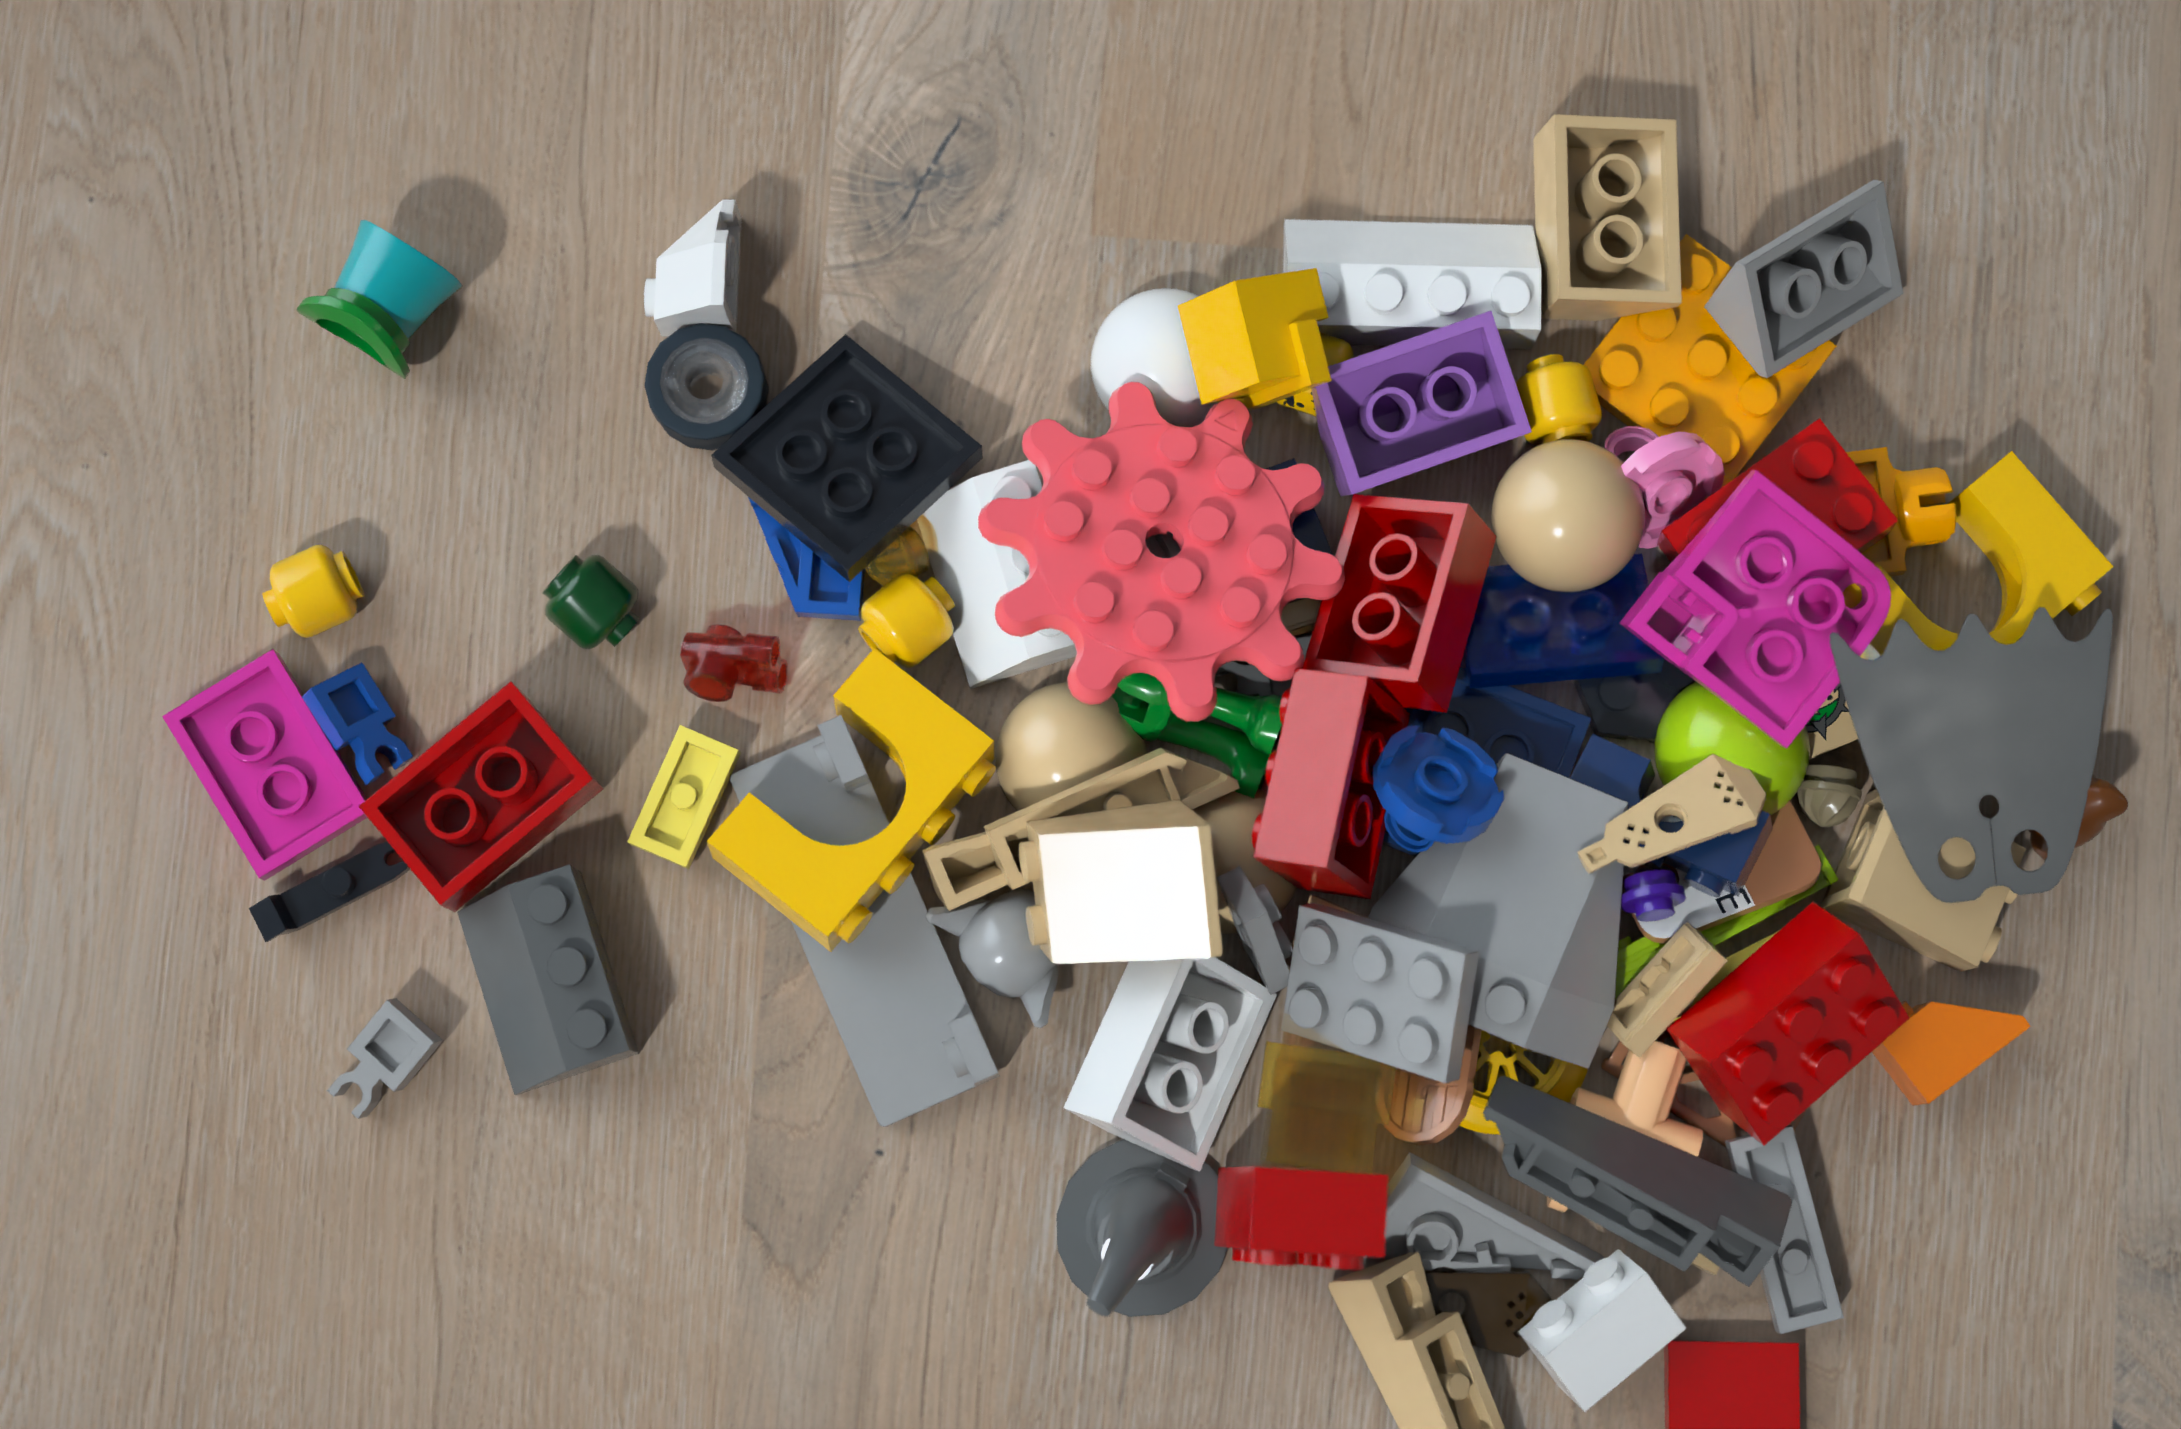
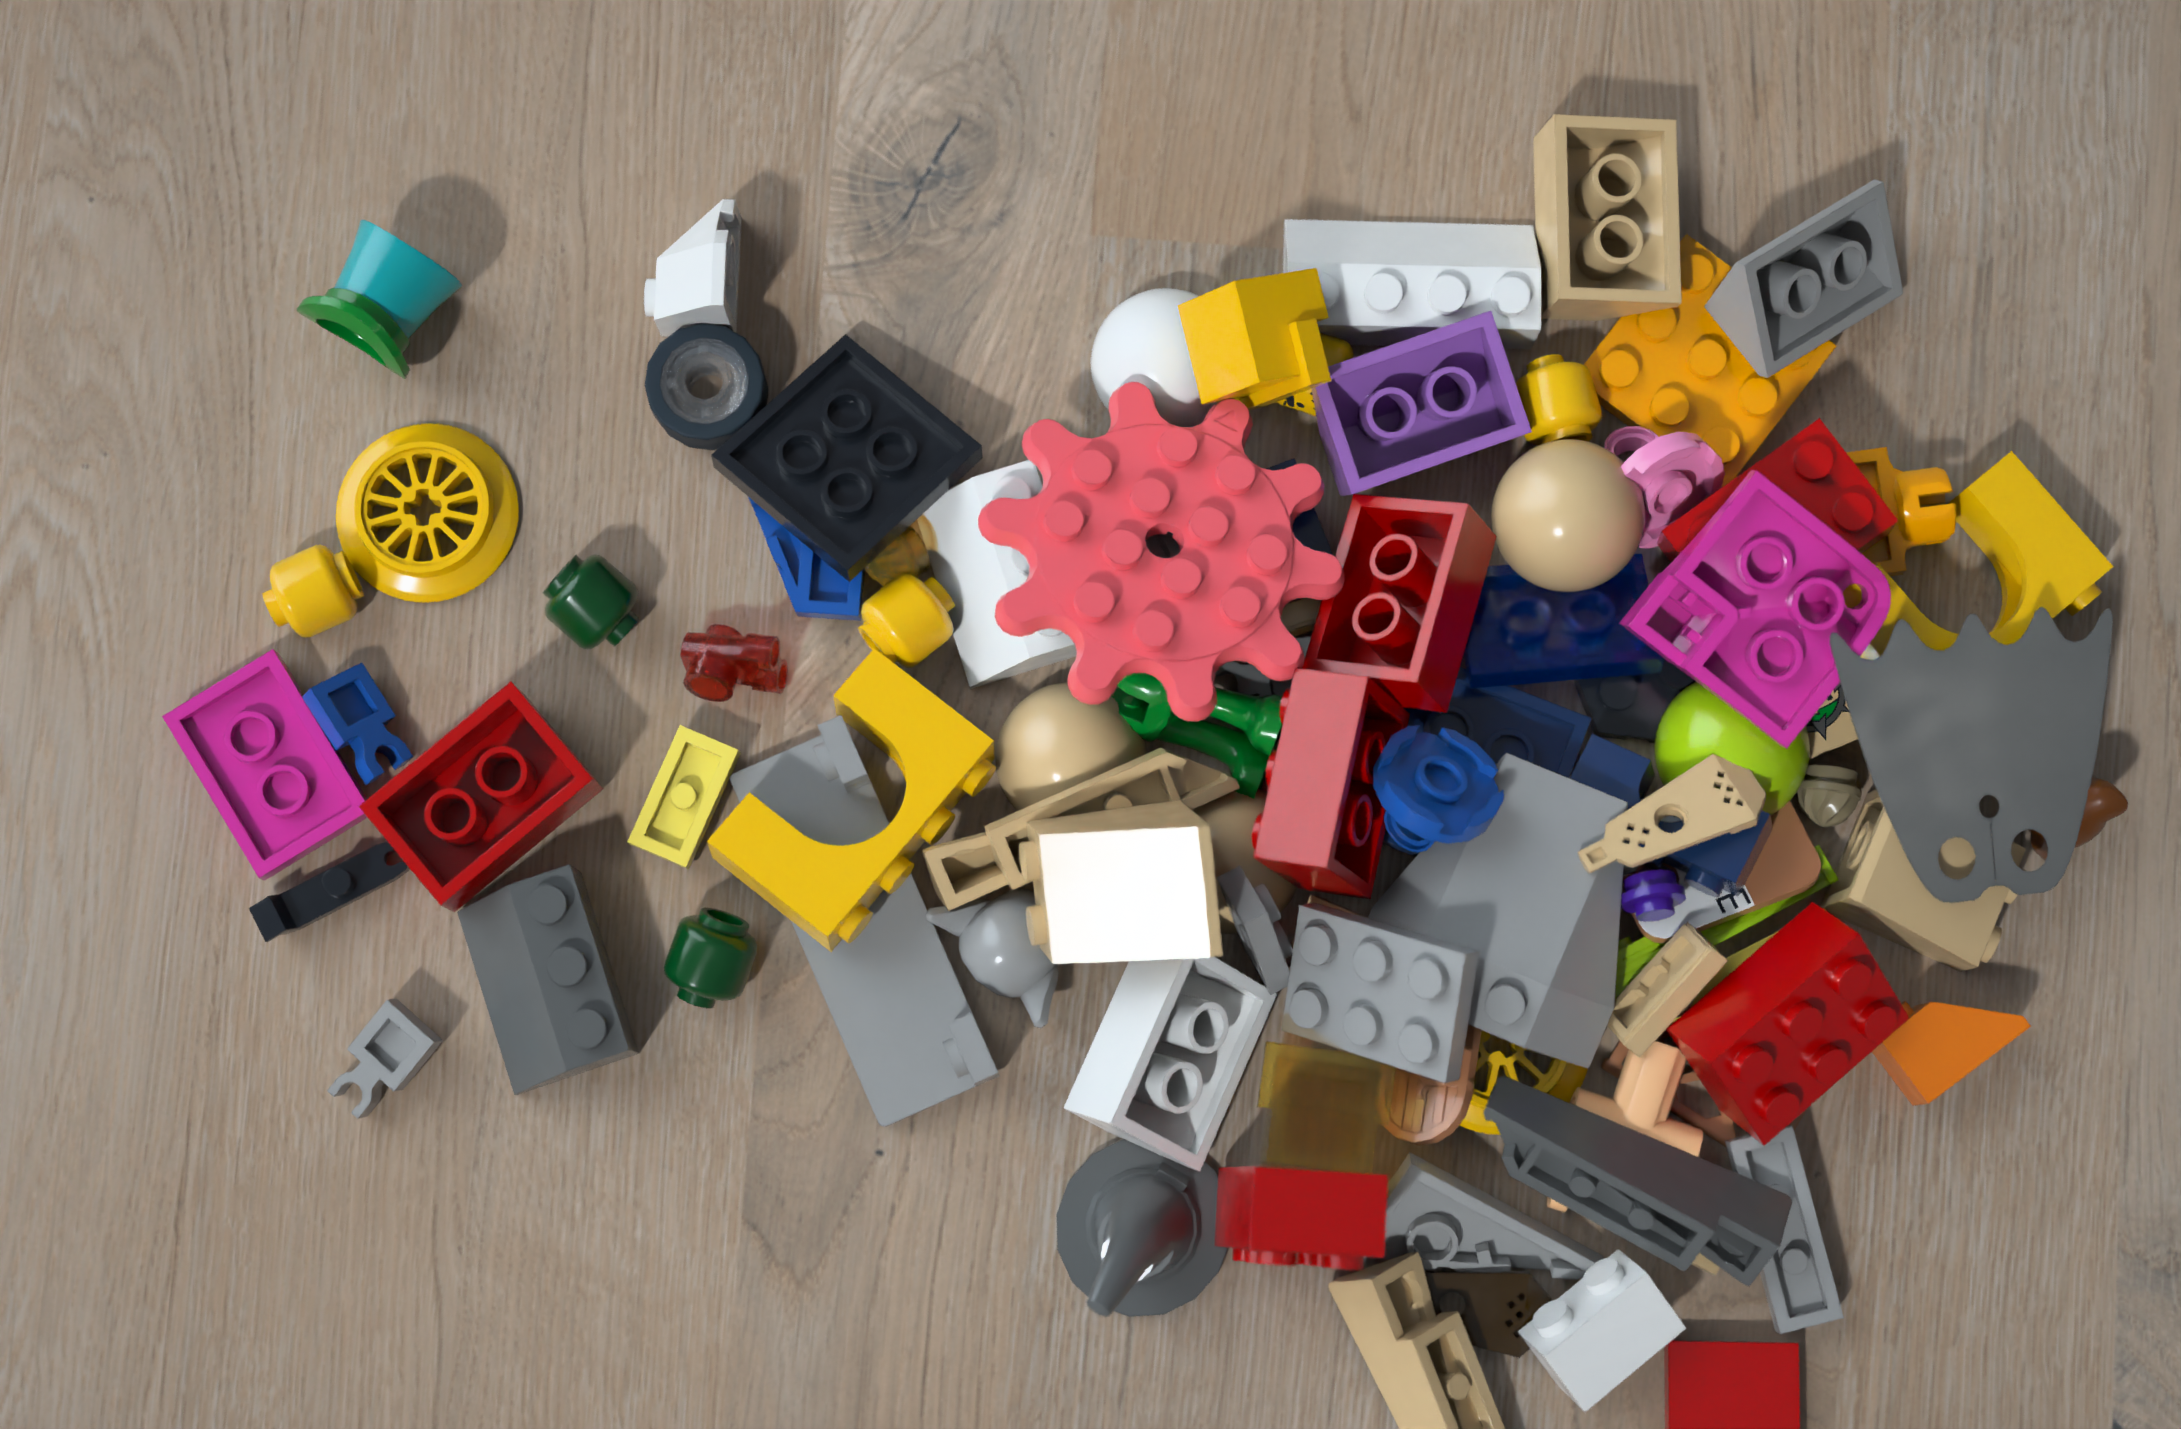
(442, 576): none -> yellow piece
(710, 957): none -> dark green head

